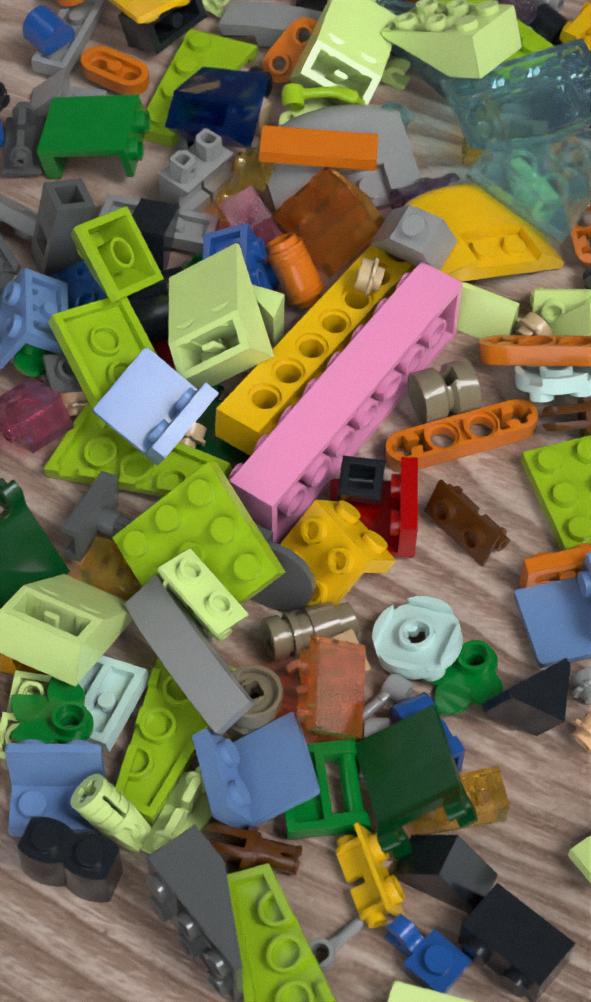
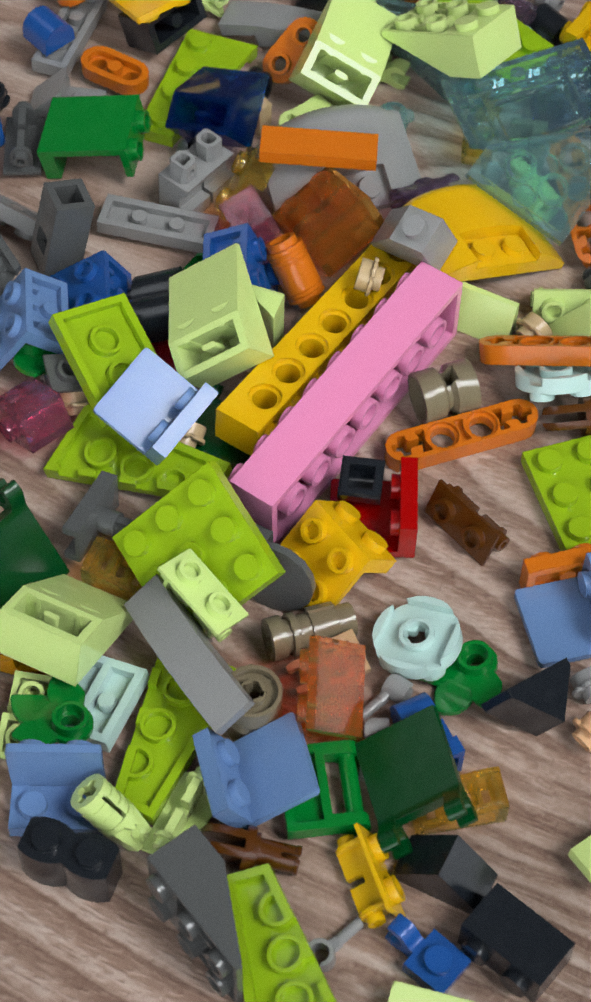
(116, 254): lime slope -> none
(157, 225): black slope -> none
(294, 95): lime piece -> none

